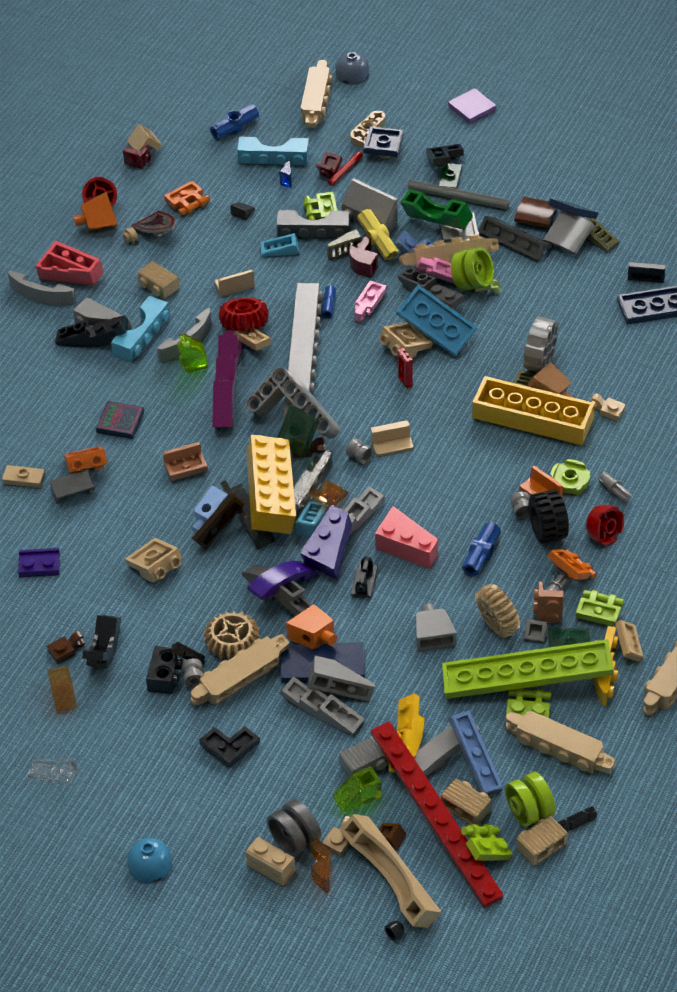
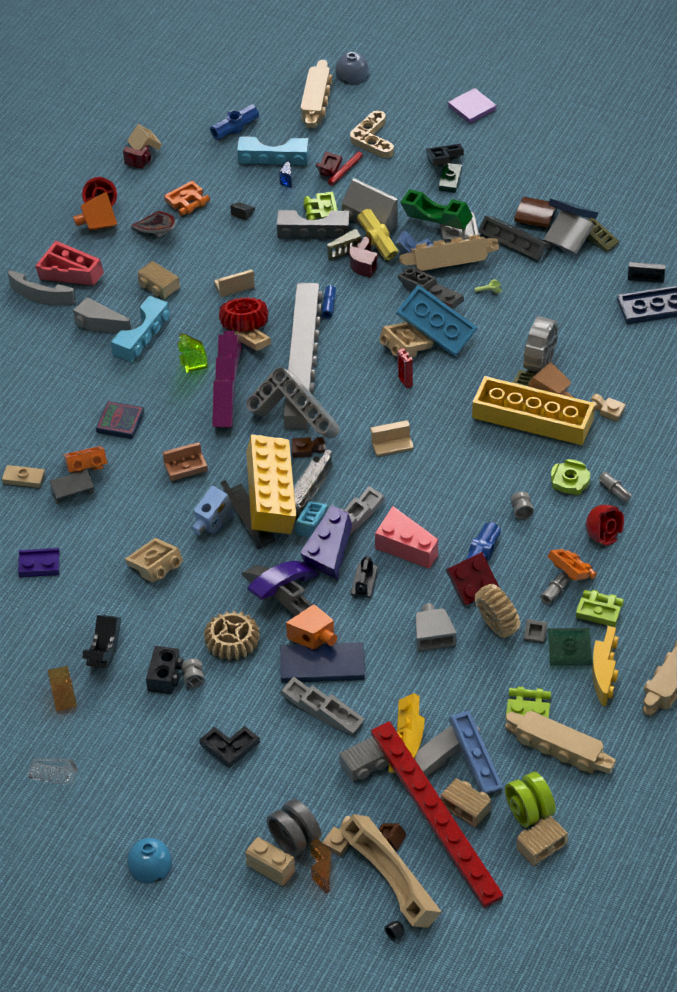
(63, 648): reddish brown plate -> none
(91, 335): black slope -> none
(130, 235): tan plate -> none
(169, 350): light grey slope -> none
(186, 652): black axle -> none
(218, 521): dark brown tile -> none
(239, 671): tan hinge -> none
(287, 246): medium azure slope -> none
(298, 429): clear green plate -> none
(329, 494): clear orange slope -> none
(337, 679): light grey slope -> none
(358, 790): clear neon green slope -> none
(359, 451): light grey wheel -> none
(368, 300): bright pink hinge -> none
(383, 141): tile -> none
(436, 268): bright pink hinge -> none
(458, 194): light grey axle -> none
(470, 577): none -> dark red plate
(472, 269): lime wheel -> none
(489, 847): lime plate -> none
(527, 669): lime plate -> none
(540, 482): orange panel -> none
(548, 516): black tyre -> none
(549, 604): nougat bracket -> none
(578, 818): black axle -> none
(629, 640): tan plate -> none

